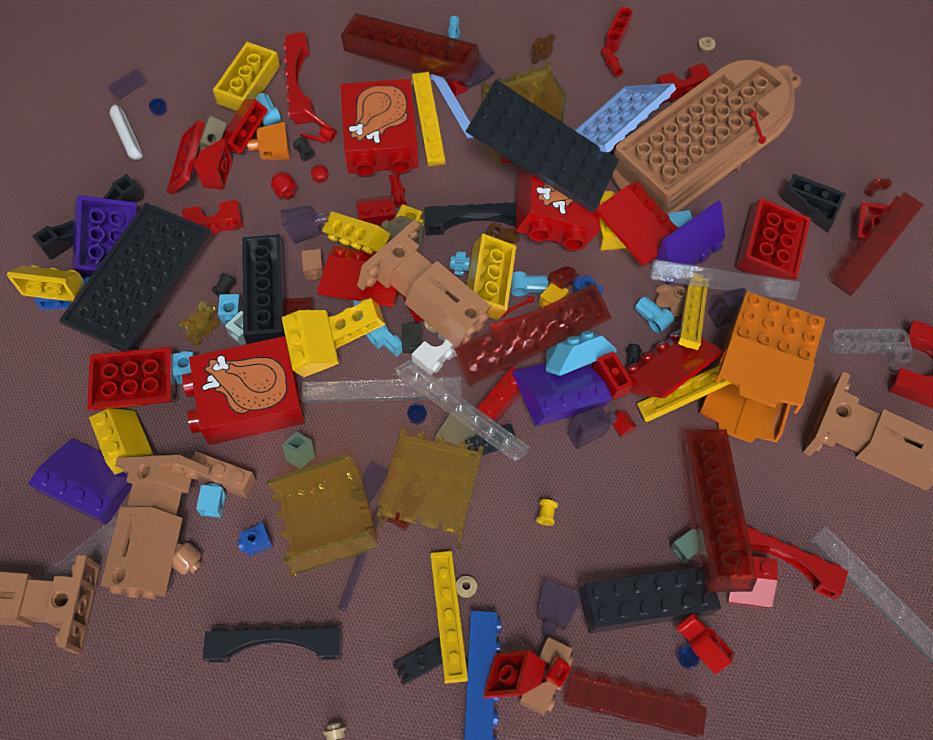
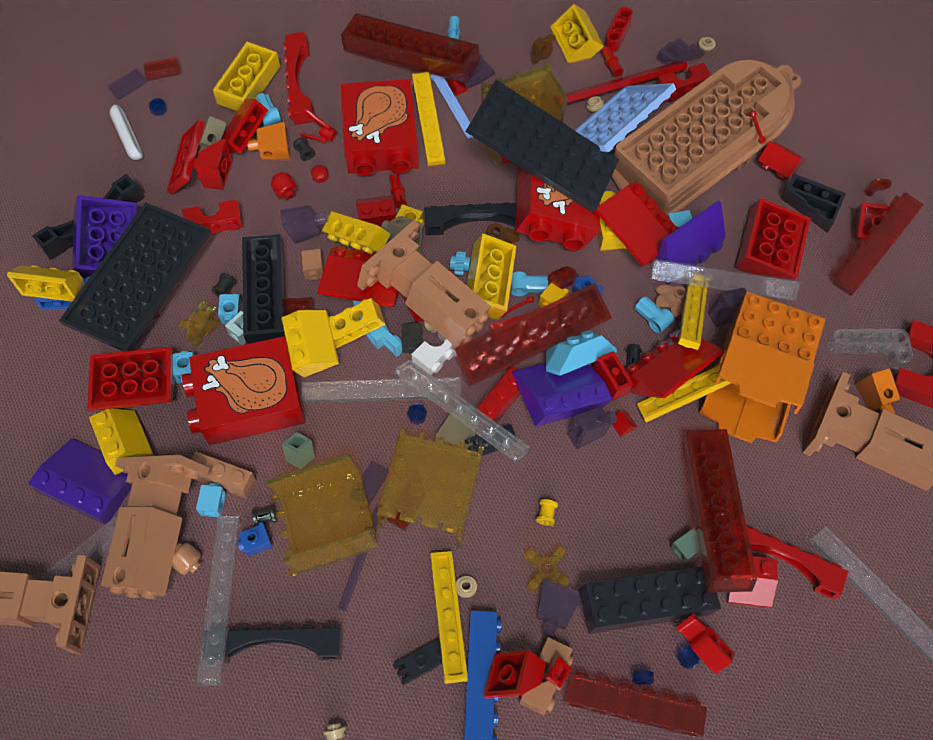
(161, 68): none -> clear red plate
(218, 602): none -> clear tile
(264, 515): none -> pearl dark grey bush
(532, 558): none -> clear yellow pin
(576, 35): none -> yellow slope
(595, 104): none -> tan plate
(625, 81): none -> red tile
(642, 677): none -> clear blue tile
(678, 52): none -> clear purple slope
(781, 160): none -> red slope
(879, 391): none -> orange torso

